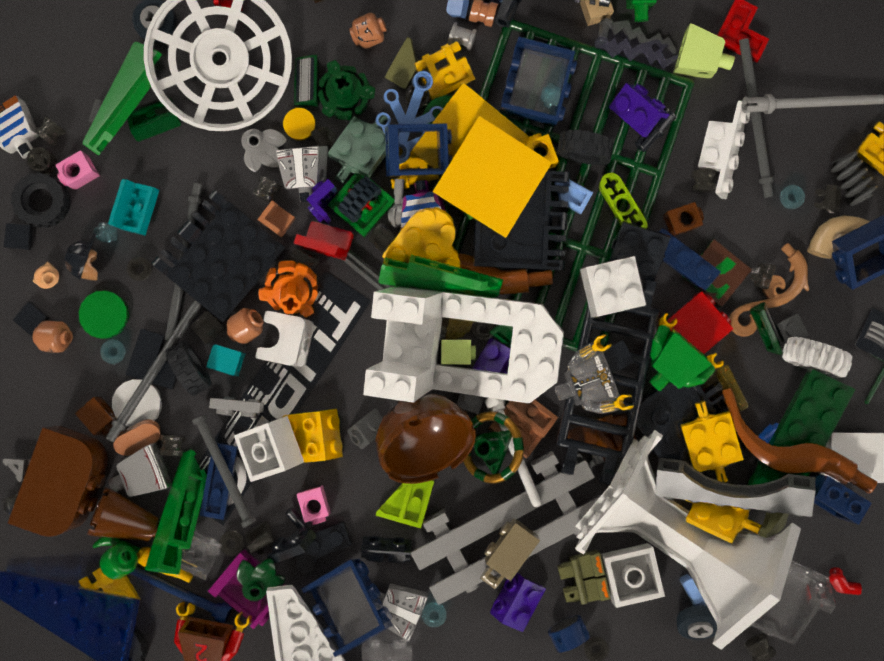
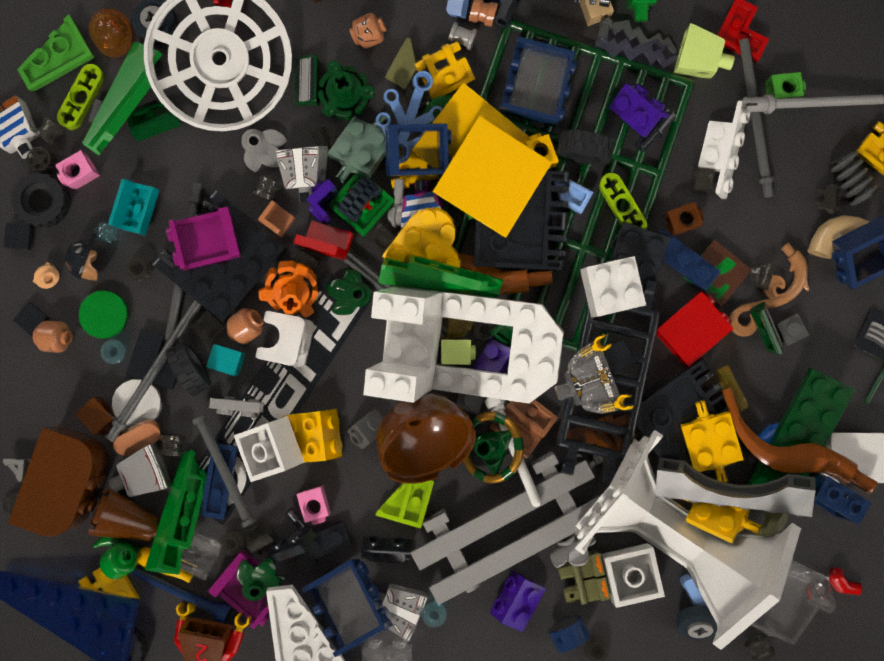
(58, 56): none -> bright green wing
(84, 107): none -> lime beam
(111, 32): none -> clear orange piece
(203, 239): none -> magenta panel
(299, 124): yellow piece -> none
(345, 292): none -> dark green plate
(508, 552): dark tan brick -> none
(550, 95): clear light blue plate -> none
(566, 552): none -> light grey plate
(678, 359): green torso -> none
(793, 80): none -> bright green brick
(797, 192): clear light blue plate -> none
(817, 356): white gear -> none

